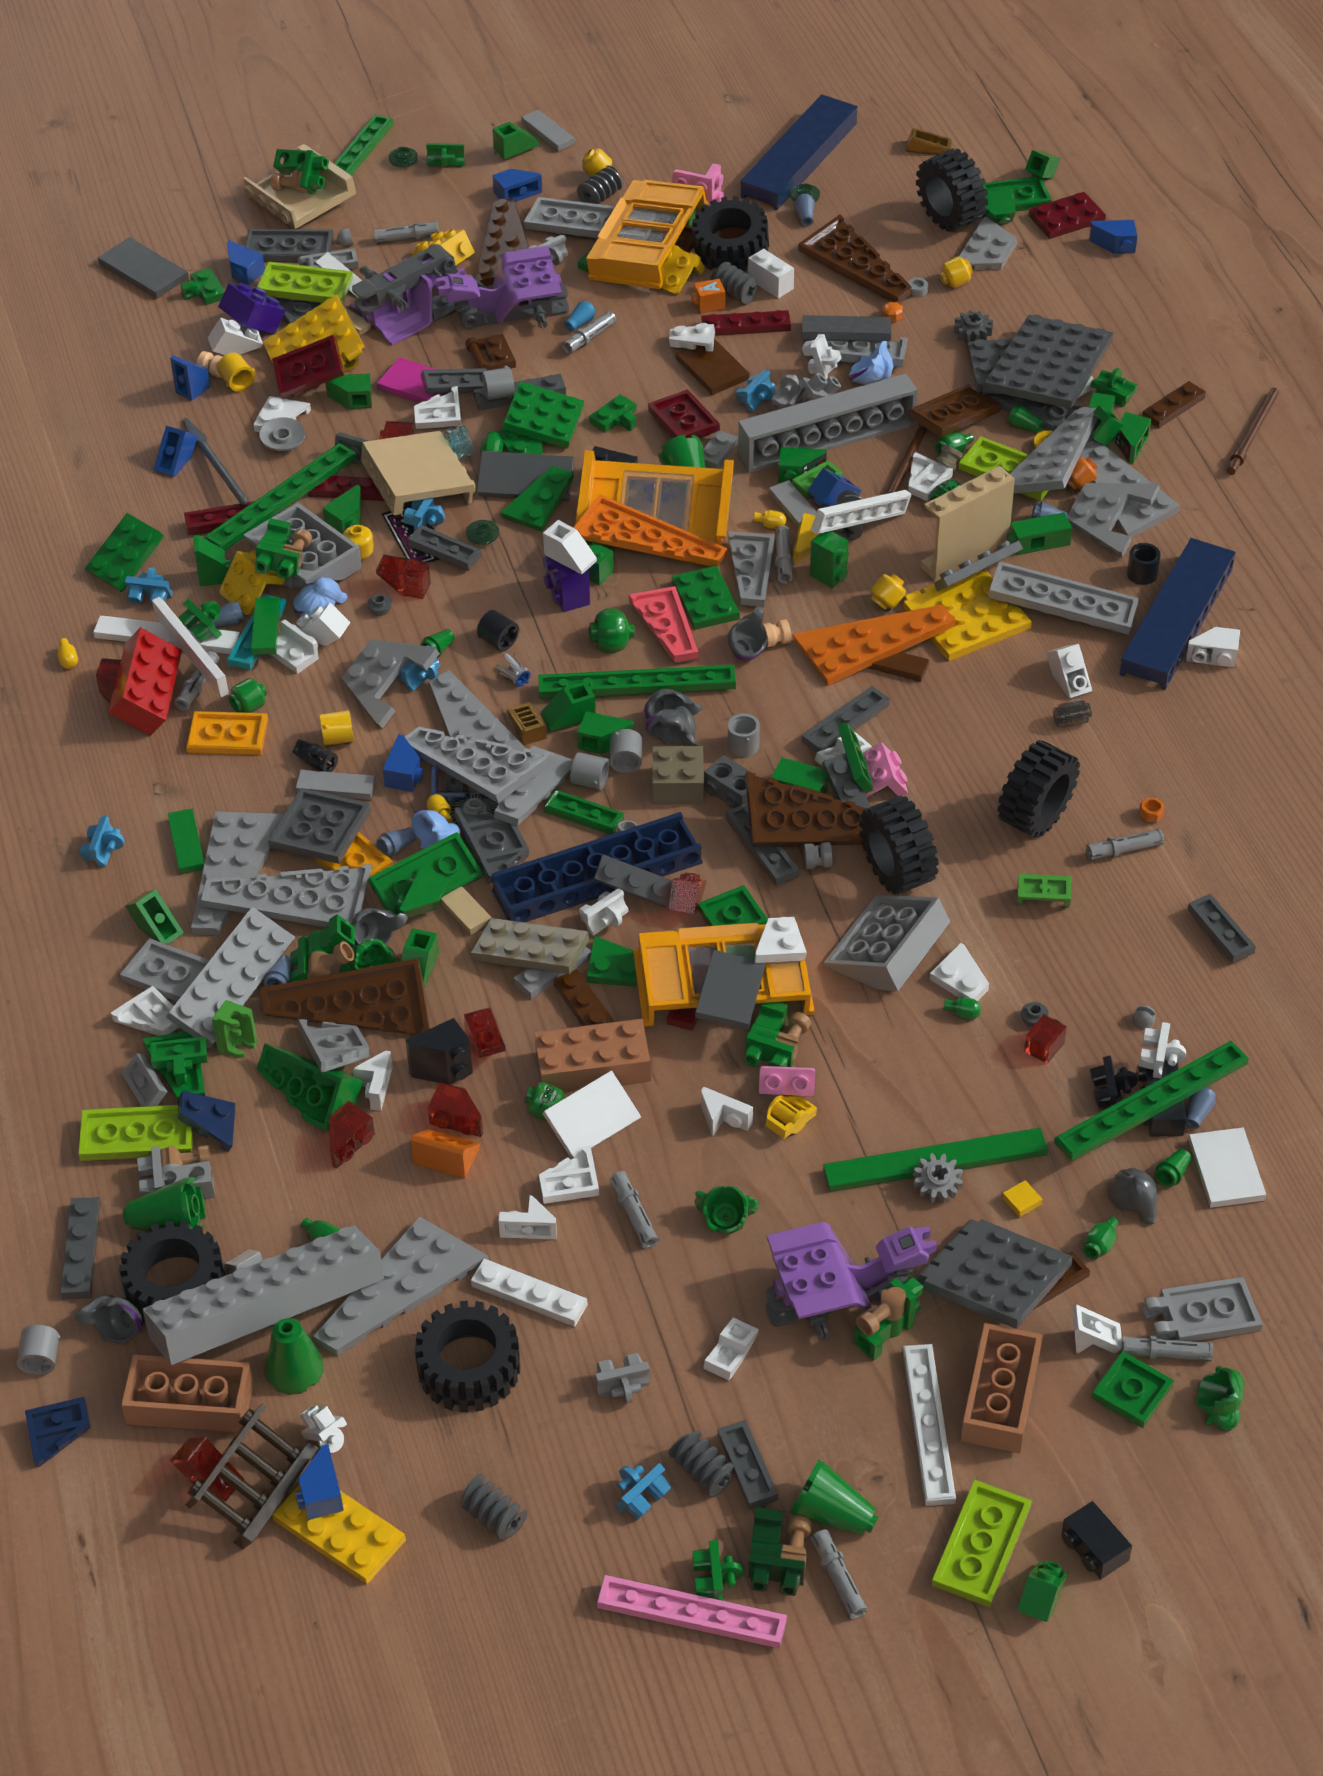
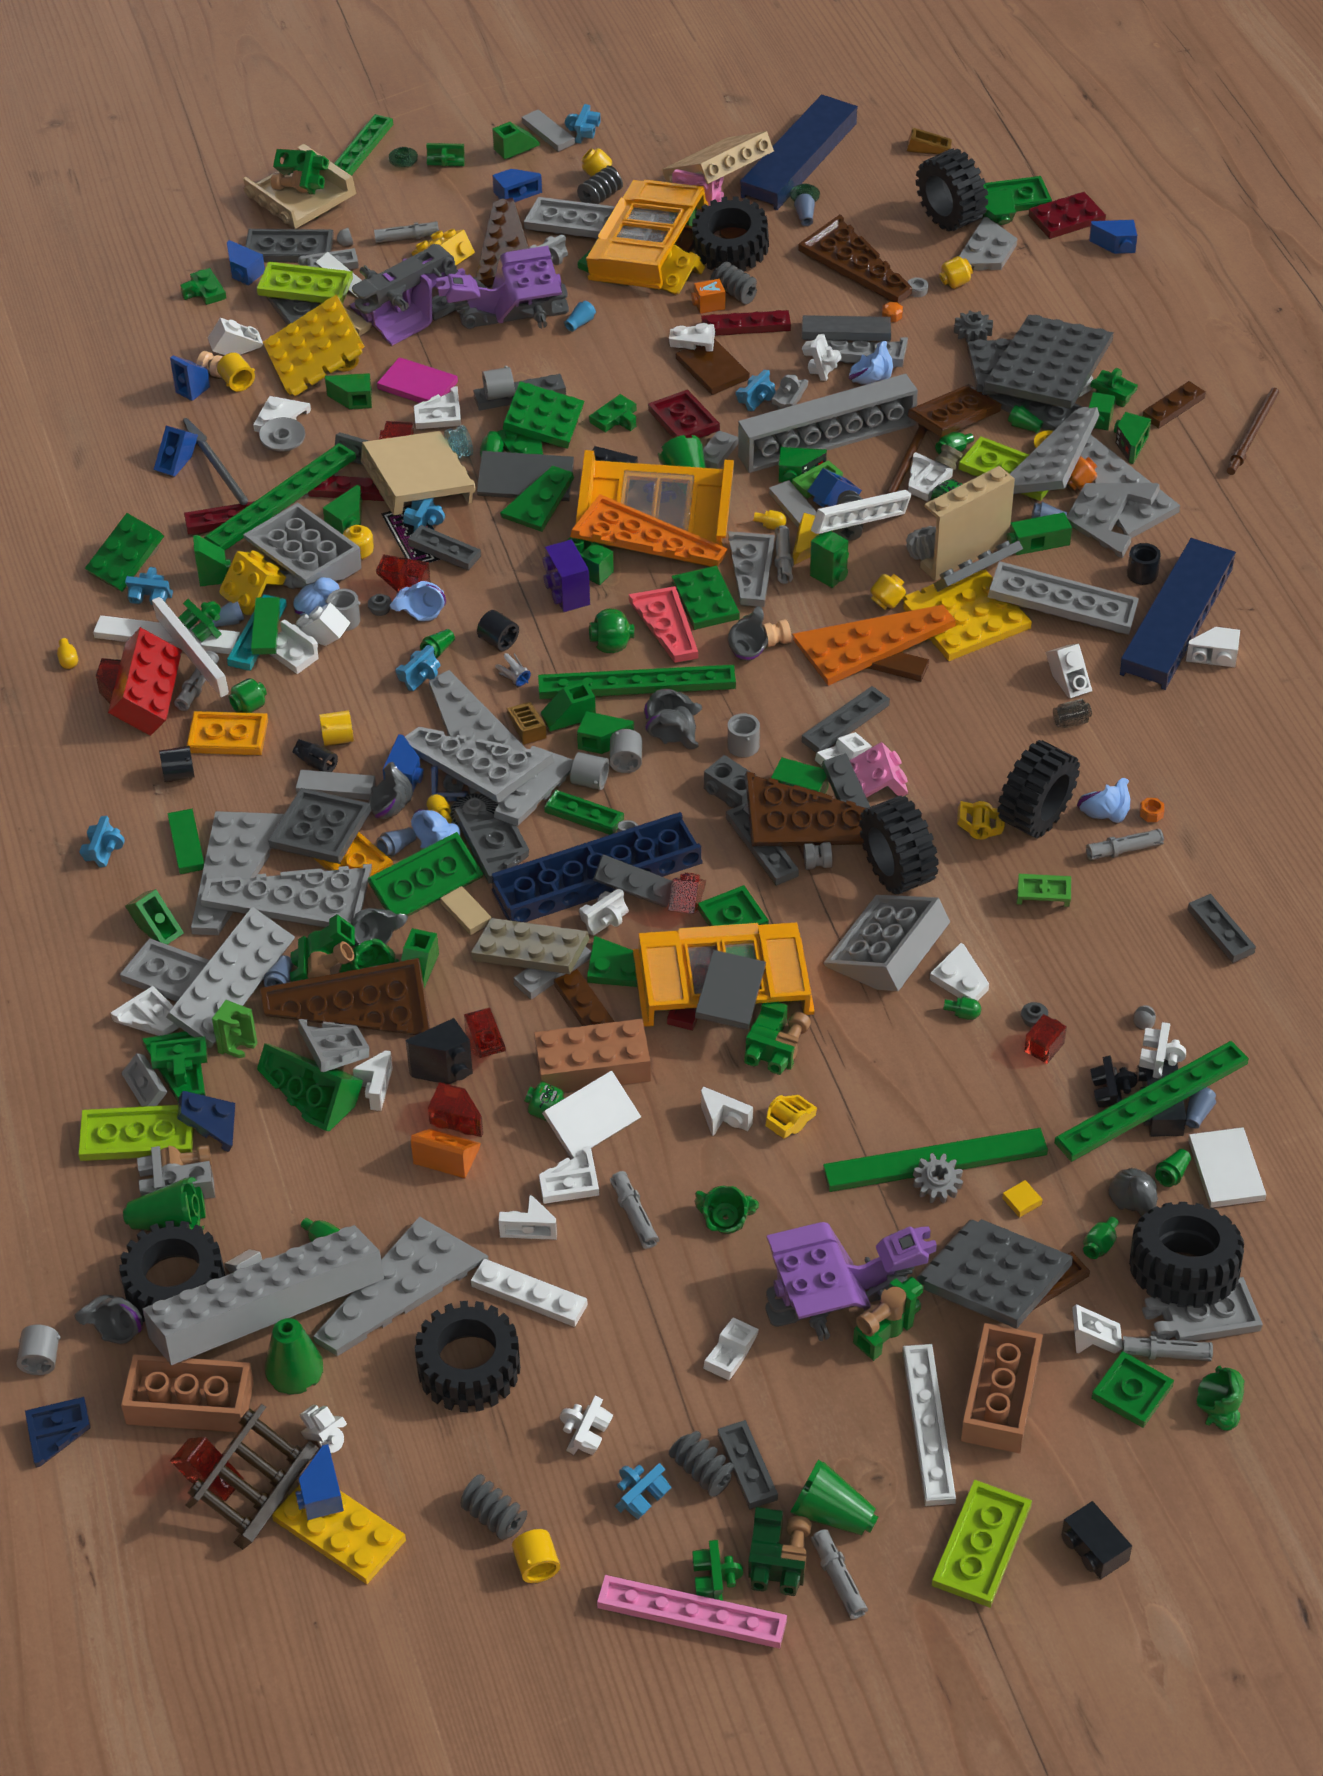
(80, 1248): dark grey plate -> none
(143, 267): dark grey tile -> none
(176, 763): none -> black piece
(252, 307): dark purple brick -> none
(275, 552): green hips -> none
(308, 366): dark red plate -> none
(347, 604): none -> light grey piece
(348, 1132): clear red slope -> none
(377, 669): light grey wing -> none
(391, 793): none -> dark grey hair
(420, 601): none -> light blue hair
(424, 892): green slope -> none
(444, 379): dark grey plate -> none
(482, 532): clear green piece -> none
(495, 349): reddish brown plate -> none
(535, 1556): none -> yellow piece
(568, 547): white slope -> none
(583, 123): none -> dark azure hips
(583, 336): light grey pin -> none
(593, 1416): none -> white hips
(622, 1380): light grey hips -> none
(678, 775): dark tan brick -> none
(723, 156): none -> tan panel
(771, 273): white brick -> none
(780, 942): white wing -> none
(787, 1081): bright pink bracket -> none
(819, 386): light grey hips -> none
(855, 757): green tile -> none
(921, 543): none -> light grey gear
(981, 814): none -> yellow piece
(1042, 164): green brick -> none
(1042, 1590): green slope -> none
(1108, 428): green panel -> none
(1109, 803): none -> light blue hair
(1181, 1277): none -> black tyre

